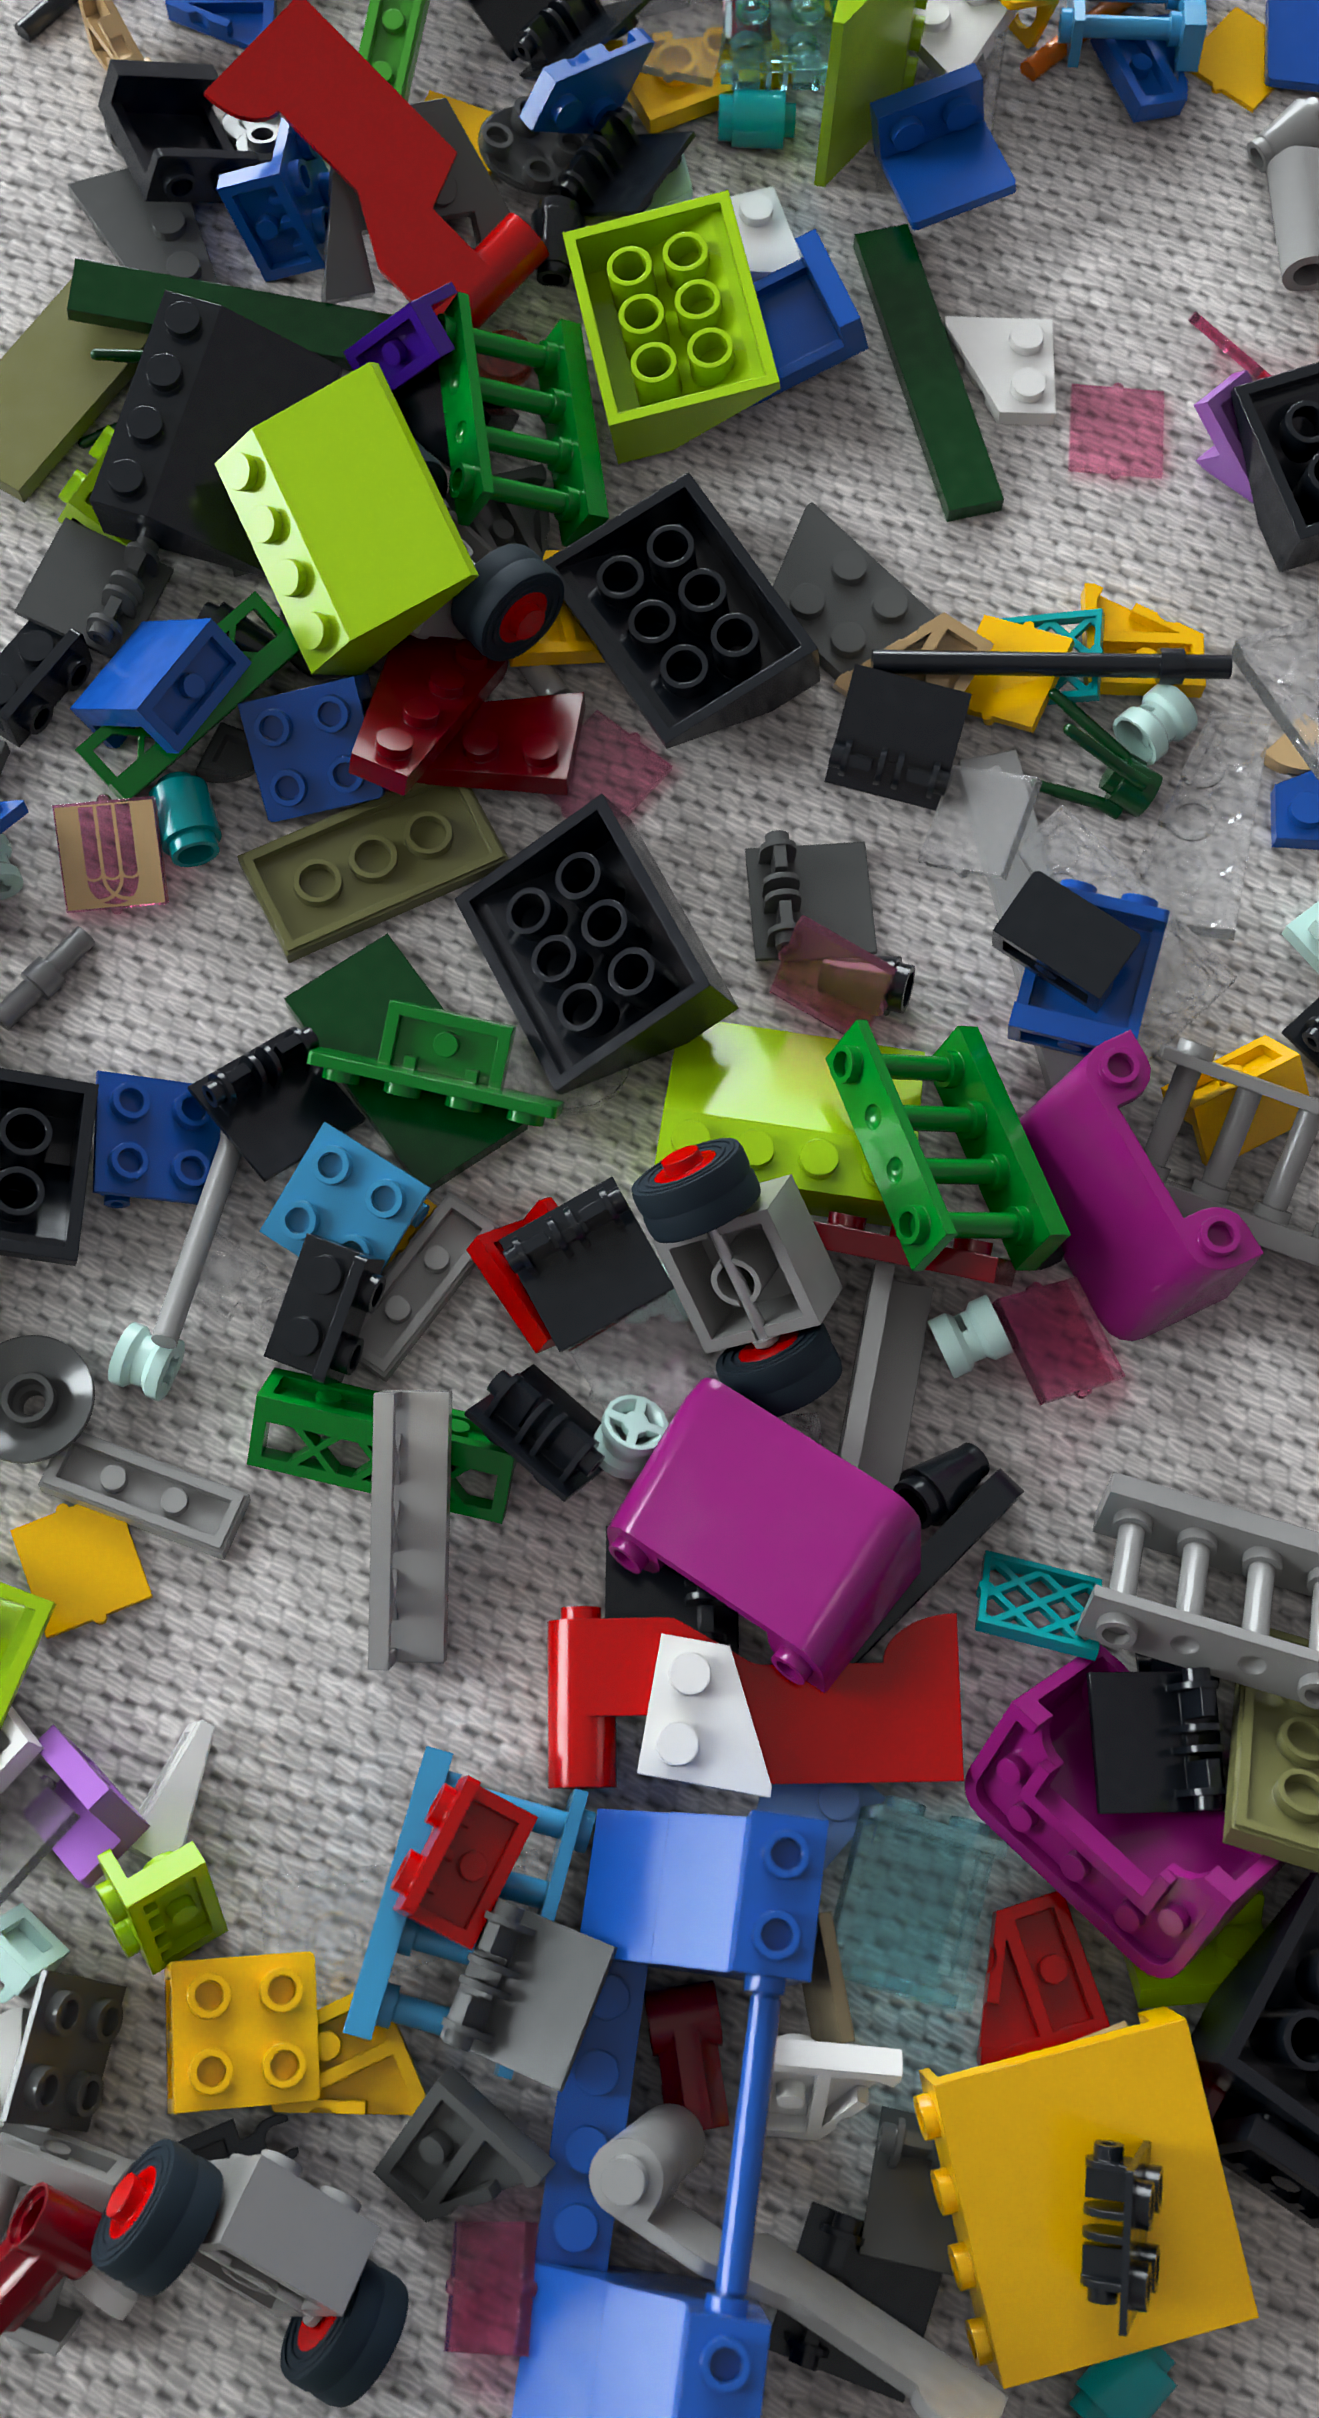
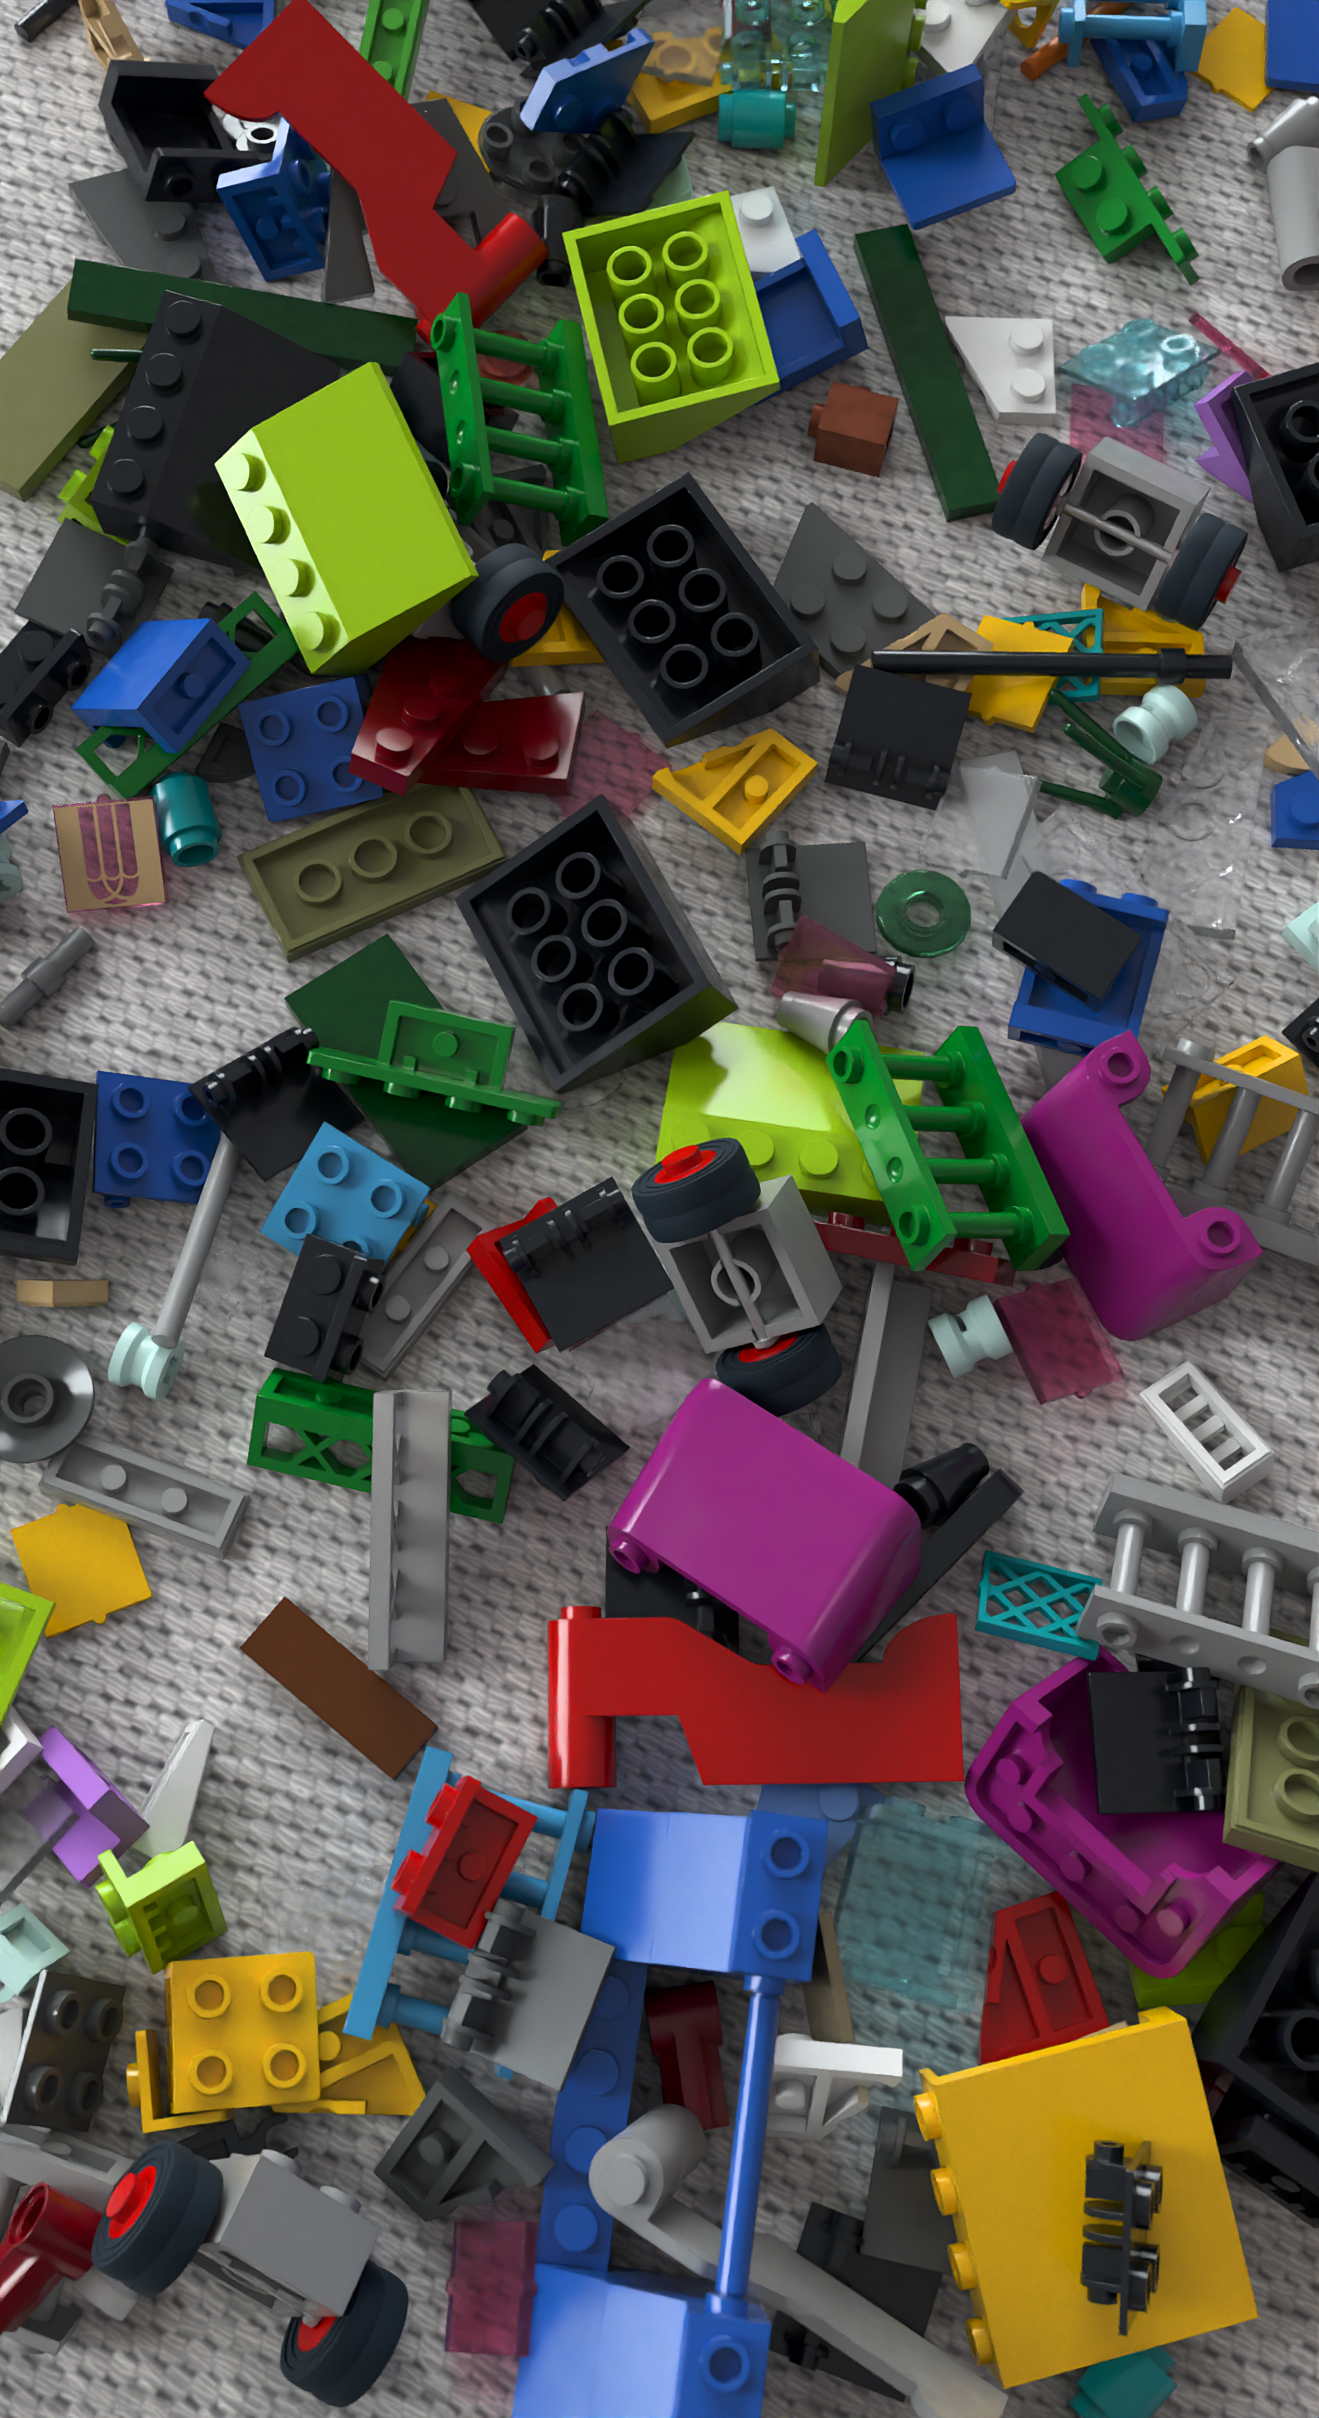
(62, 1292): none -> tan tile
(146, 2092): none -> yellow bracket
(339, 1688): none -> reddish brown tile
(406, 340): dark purple panel -> none
(641, 1424): light aqua wheel -> none
(701, 1721): white wing -> none
(739, 787): none -> yellow wing
(820, 1018): none -> light grey cone
(853, 428): none -> copper brick
(927, 888): none -> clear green piece
(1112, 200): none -> green bracket
(1121, 526): none -> brick
(1142, 369): none -> clear light blue hinge
(1207, 1465): none -> white slope

